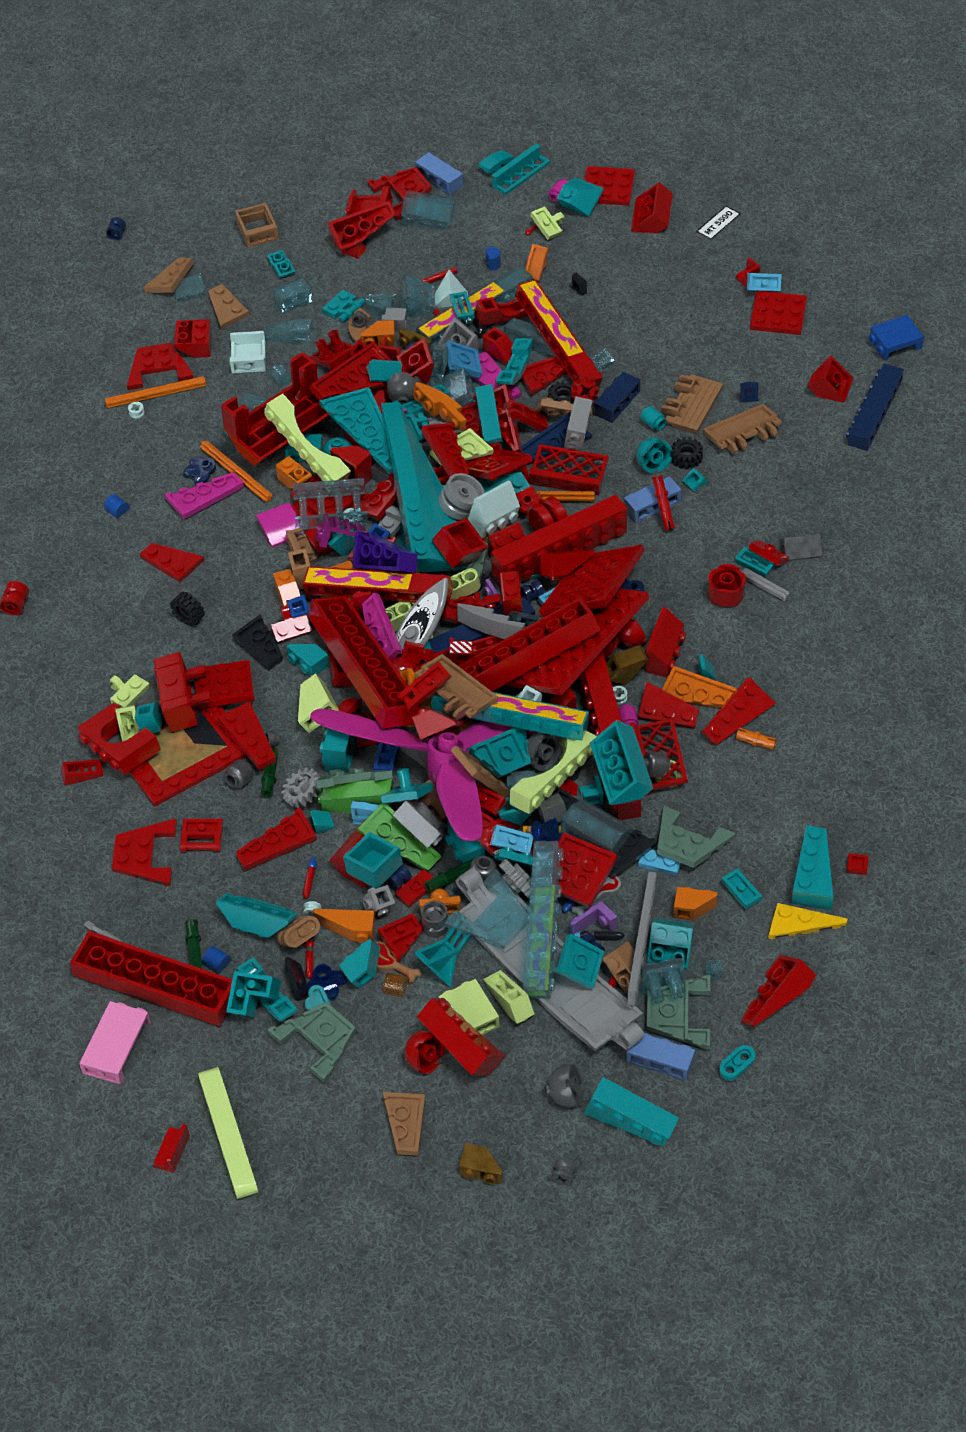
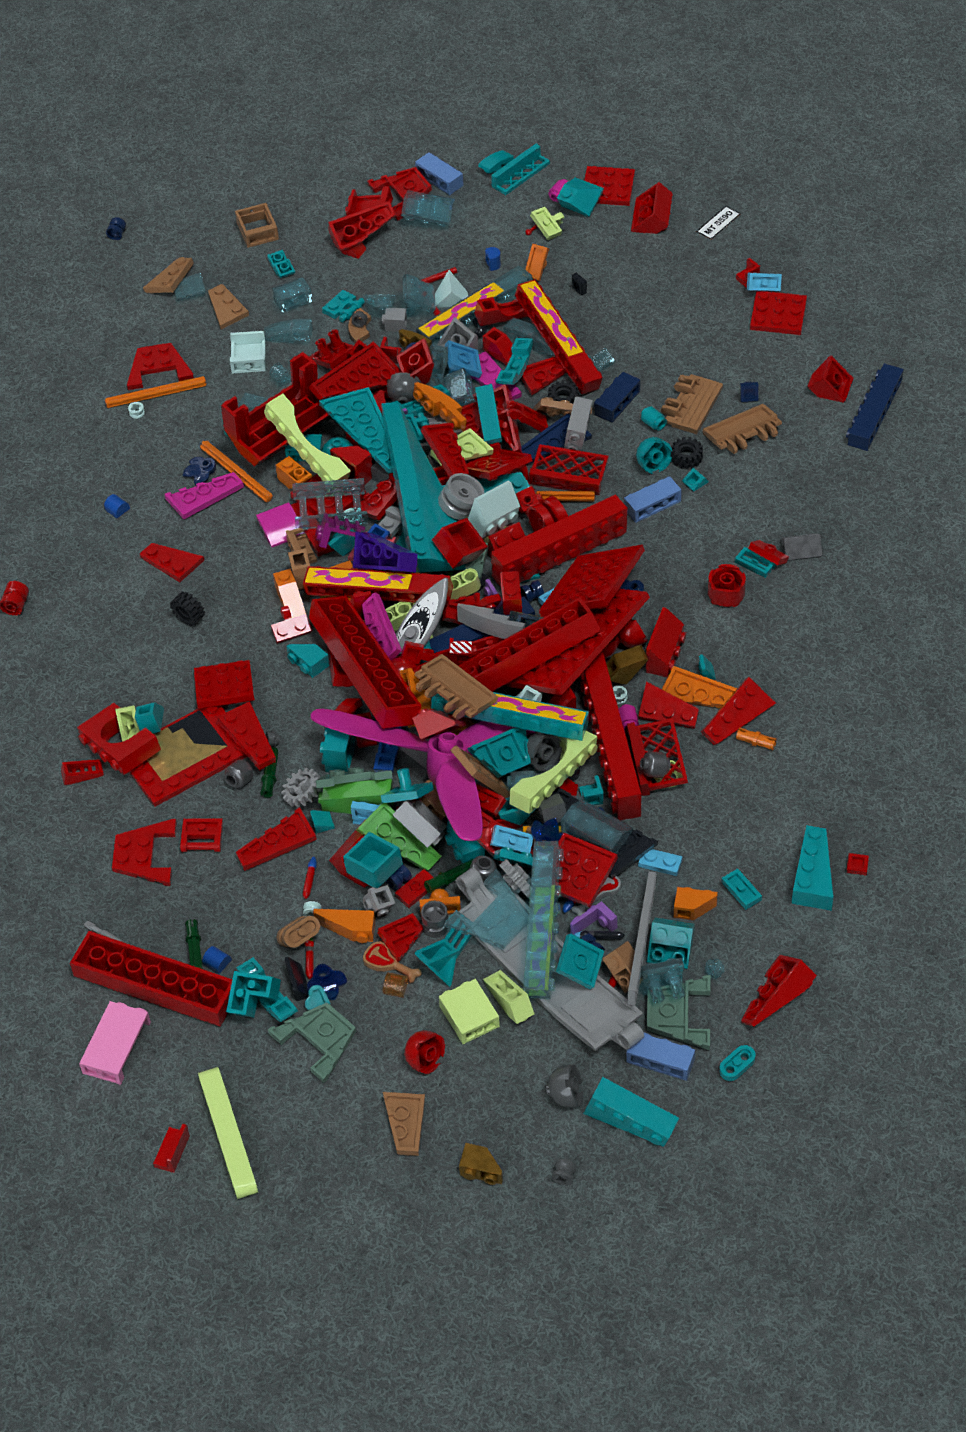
(127, 692): yellowish green plate -> none
(176, 693): red piece -> none
(194, 337): red slope -> none
(254, 915): teal wedge -> none
(258, 642): black wing -> none
(297, 606): blue brick -> none
(313, 696): yellowish green slope -> none
(362, 964): teal slope -> none
(378, 331): orange slope -> none
(382, 370): teal slope -> none
(424, 686): red plate -> none
(460, 1037): red wedge -> none
(464, 315): teal tile -> none
(563, 562): red slope -> none
(587, 383): red gear -> none
(621, 764): teal slope -> none
(663, 502): red pin -> none
(685, 845): sand green wing -> none
(766, 585): light grey axle -> none
(797, 920): yellow wing -> none
(895, 336): blue panel -> none

